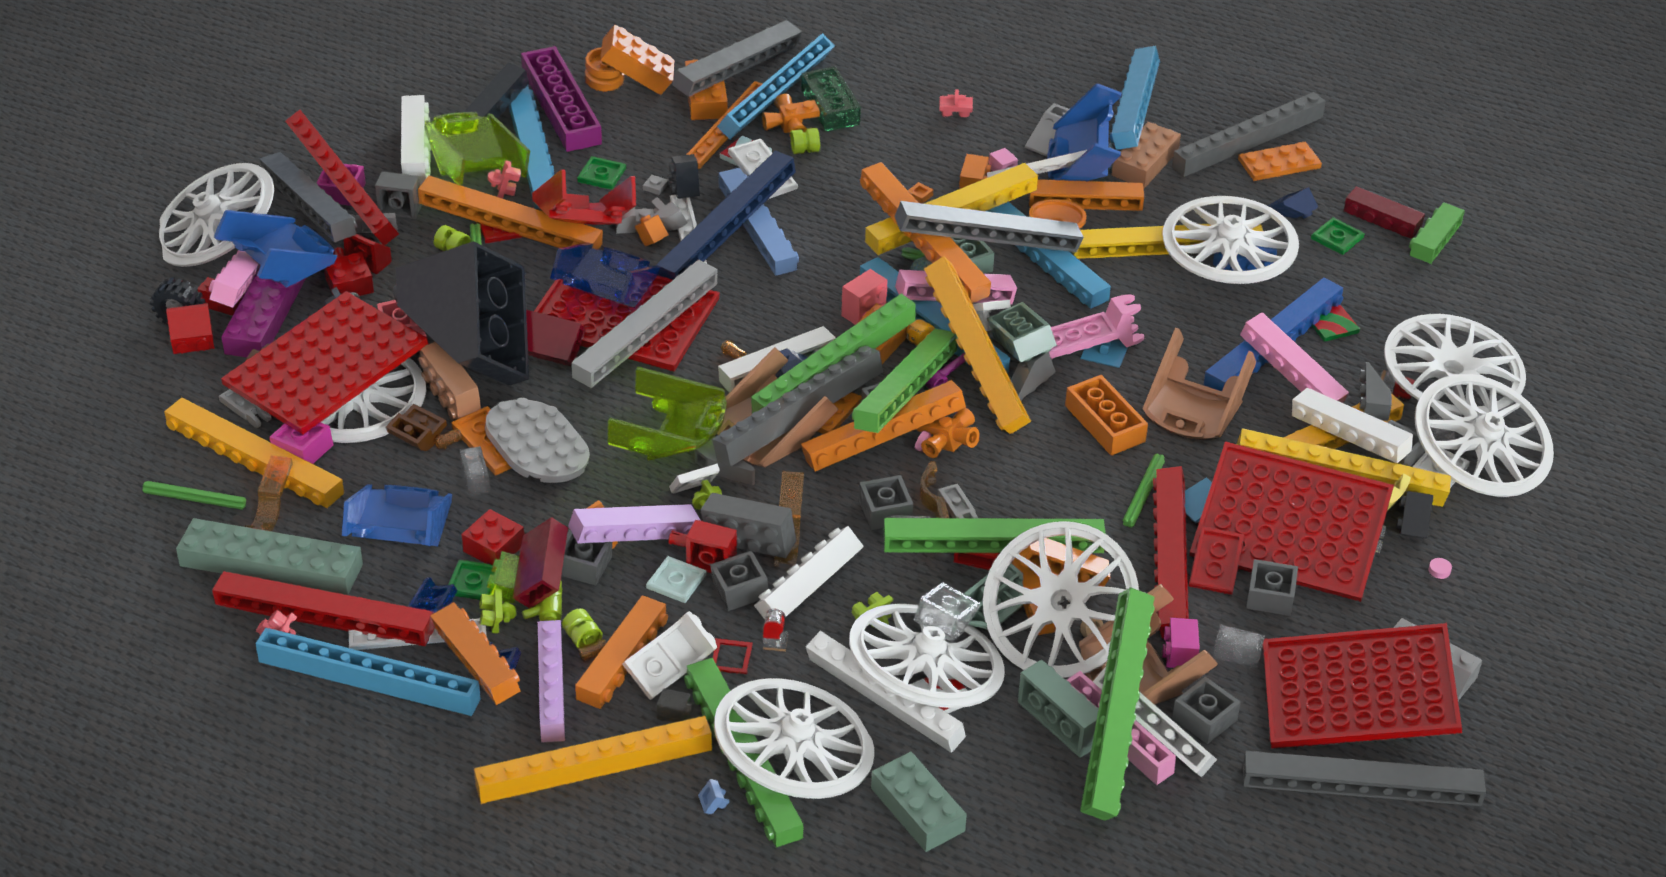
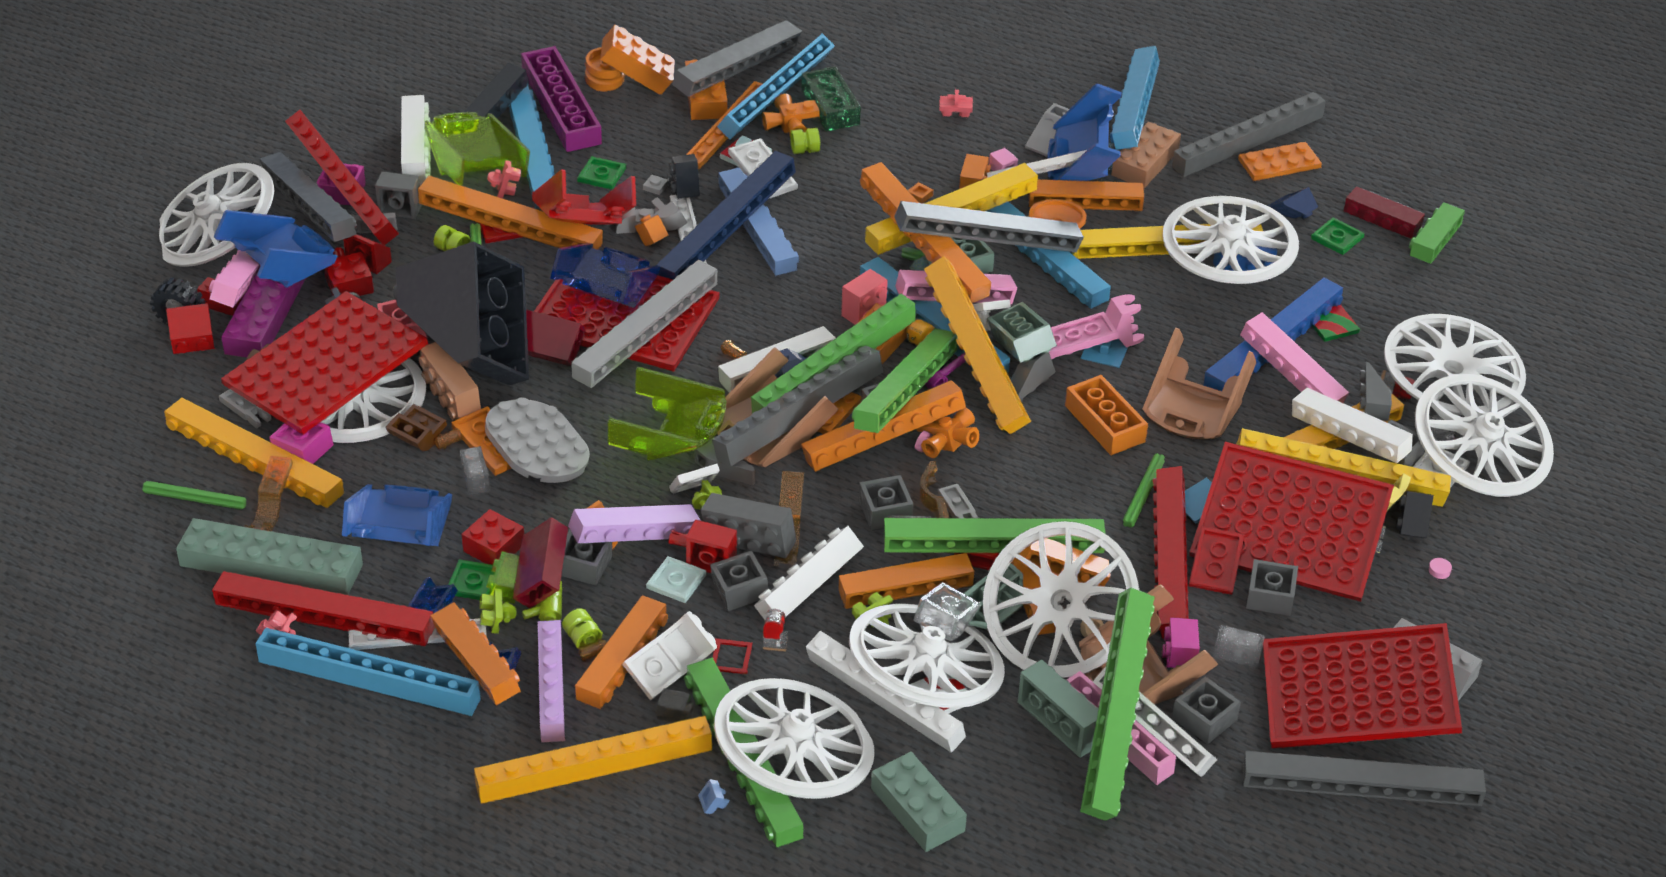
(906, 579): none -> orange brick

